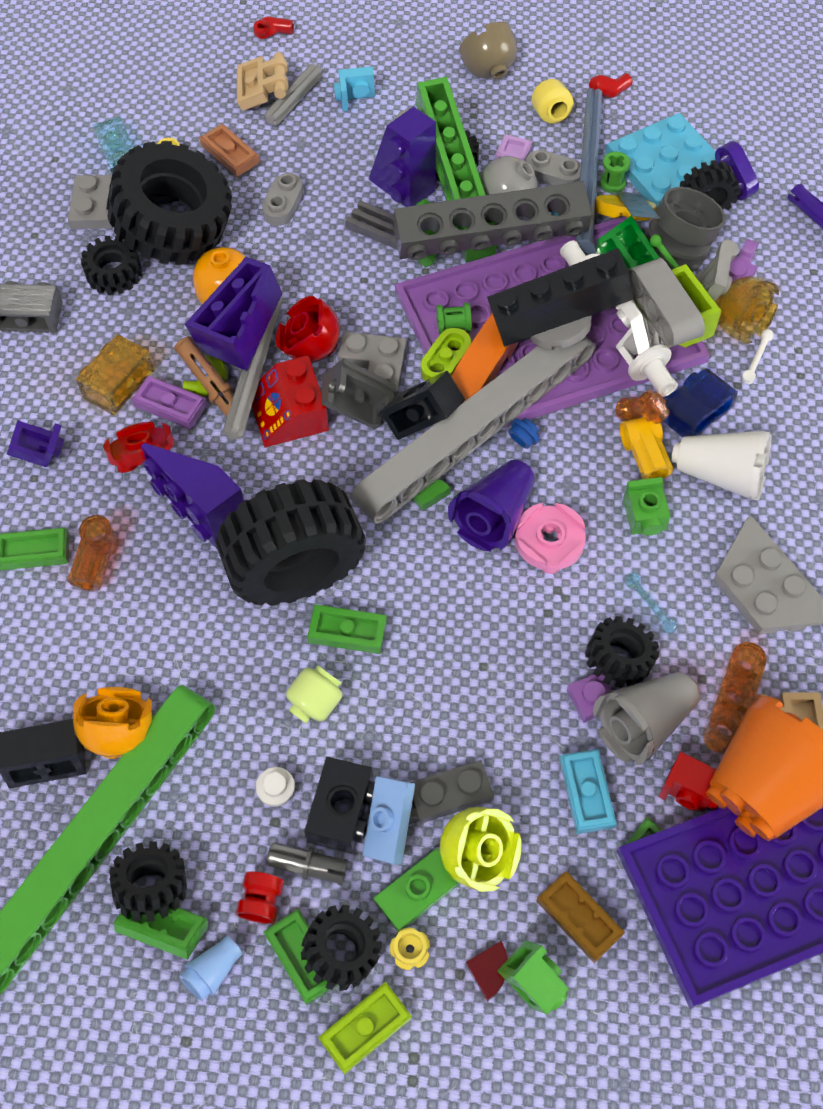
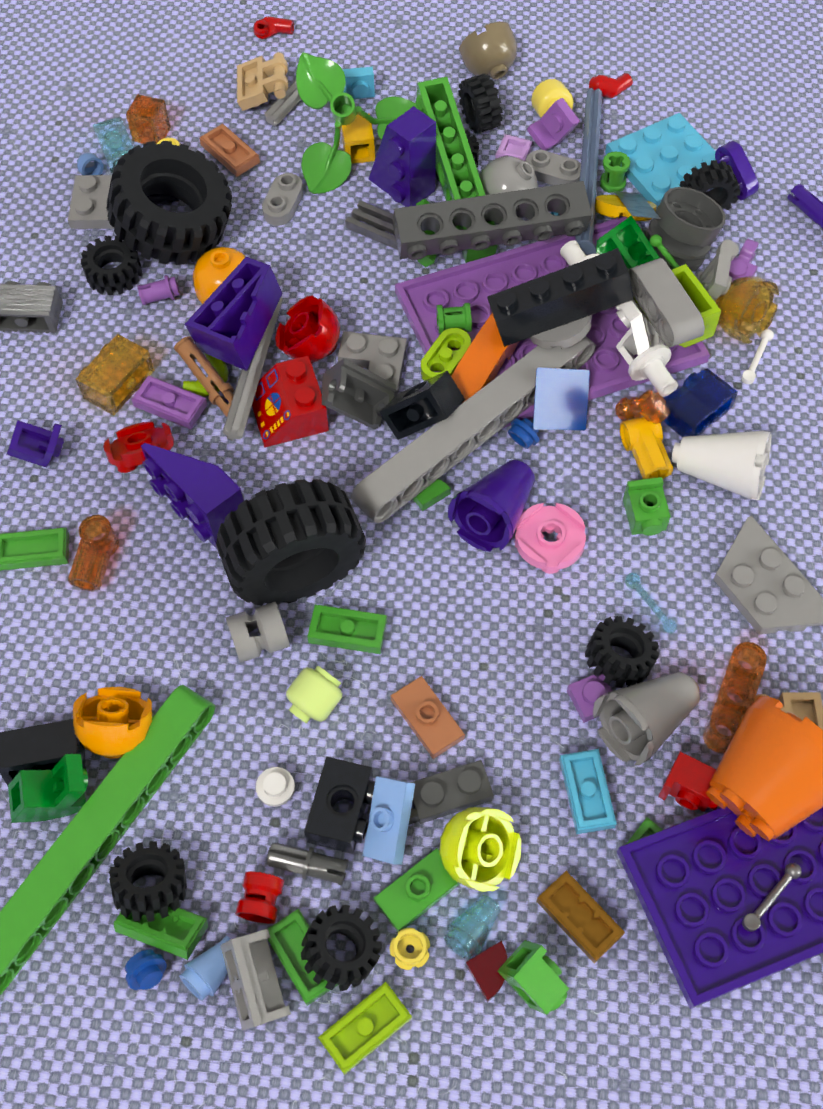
(48, 793): none -> green brick
(87, 167): none -> medium blue hinge
(145, 970): none -> blue plate
(148, 119): none -> clear orange brick
(158, 290): none -> medium lavender pin
(253, 979): none -> light grey hinge
(271, 630): none -> light grey wheel
(324, 81): none -> bright green plant
(359, 140): none -> yellow brick
(427, 717): none -> nougat plate
(471, 928): none -> clear light blue cone
(480, 103): none -> black tyre
(553, 125): none -> medium lavender bracket
(561, 399): none -> sticker
(752, 920): none -> flat silver hinge

